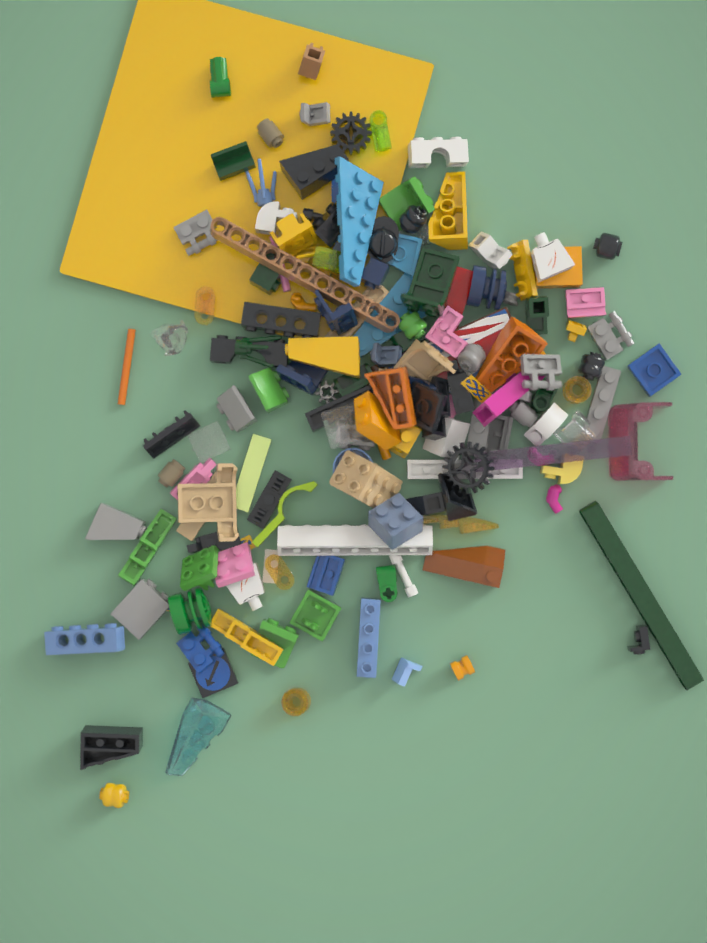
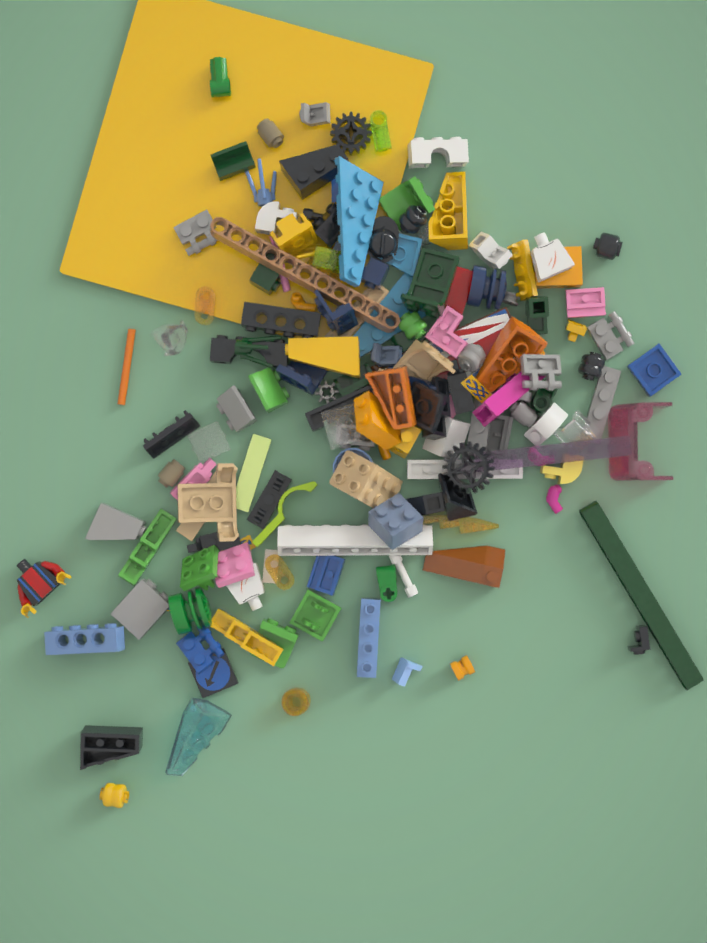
(38, 583): none -> torso
(311, 61): medium nougat brick -> none
(585, 387): clear yellow wheel -> none

